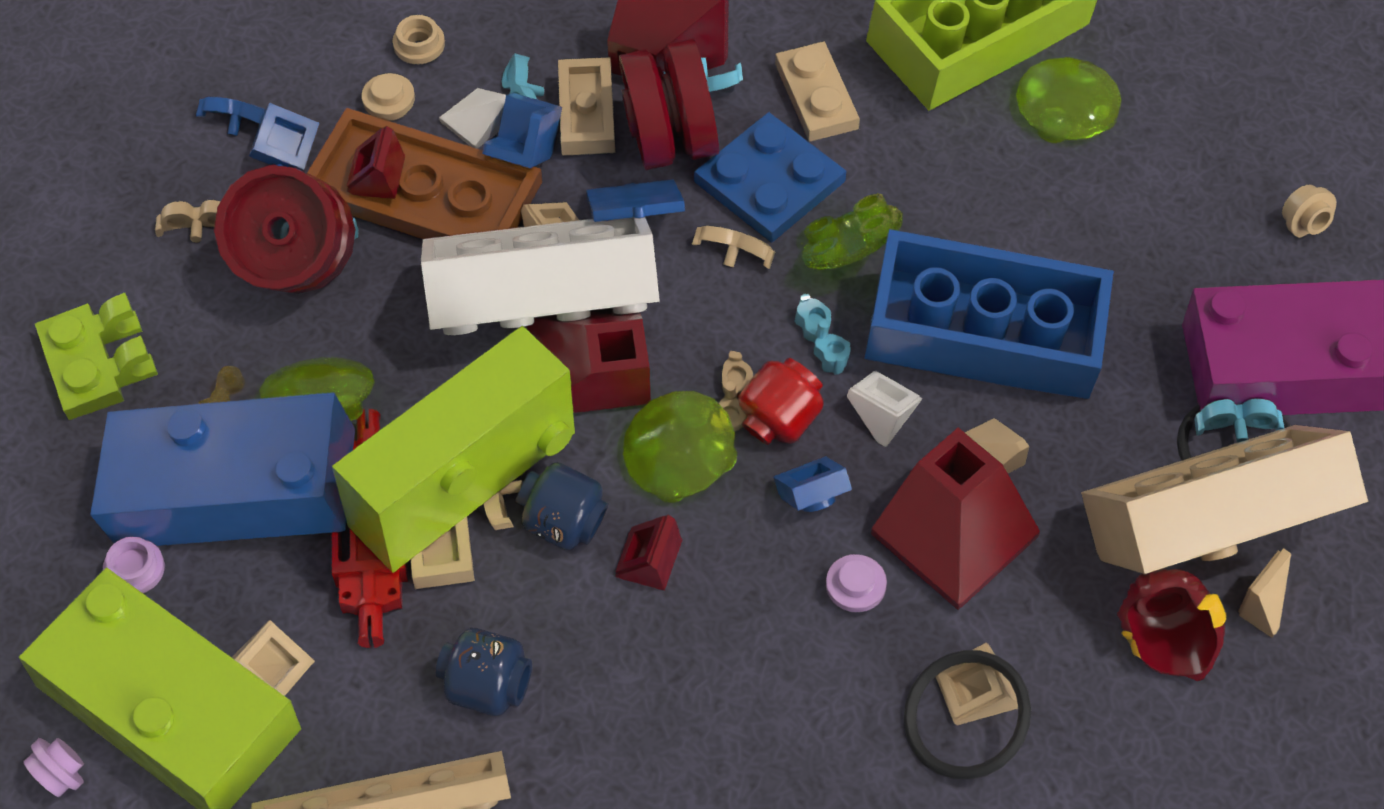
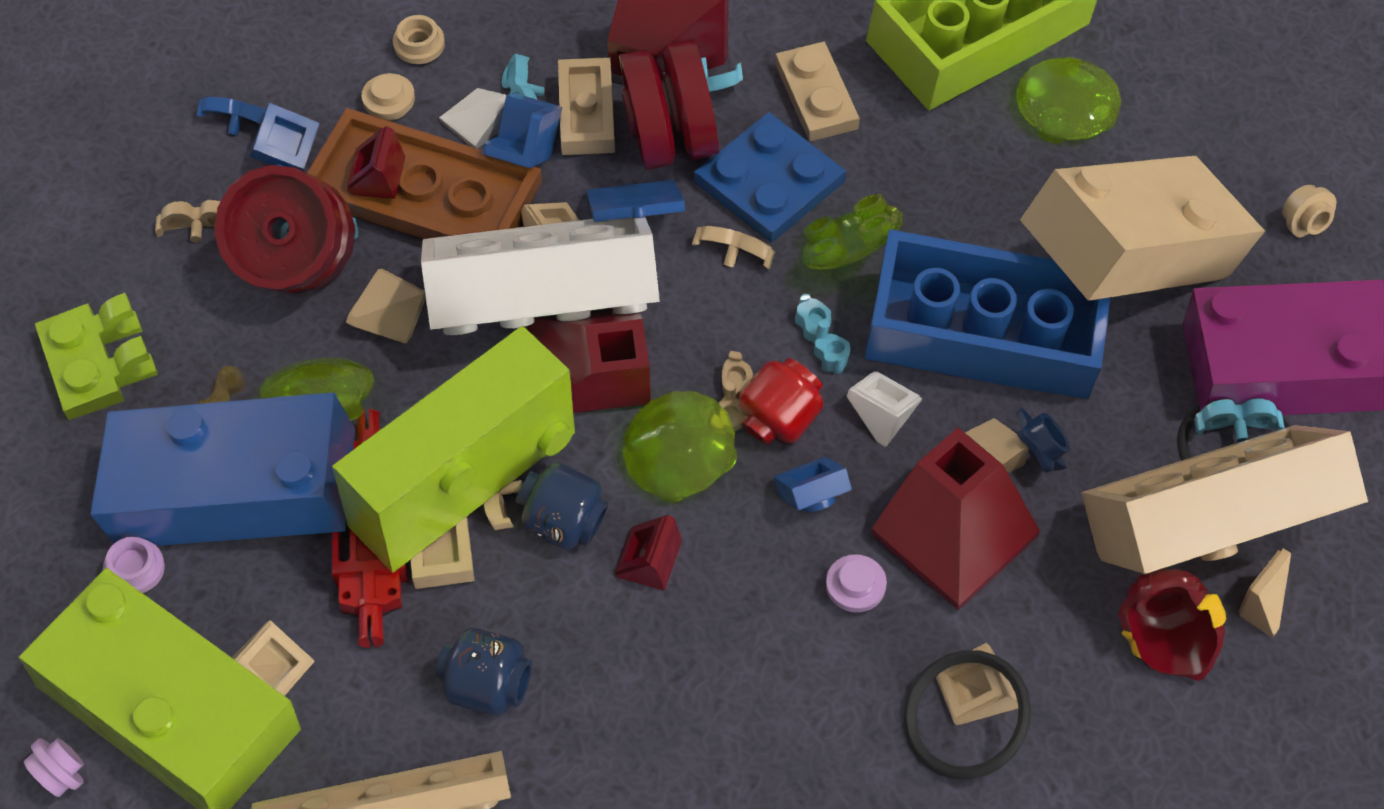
(388, 307): none -> tan slope
(1044, 439): none -> dark blue plate
(1140, 226): none -> tan brick

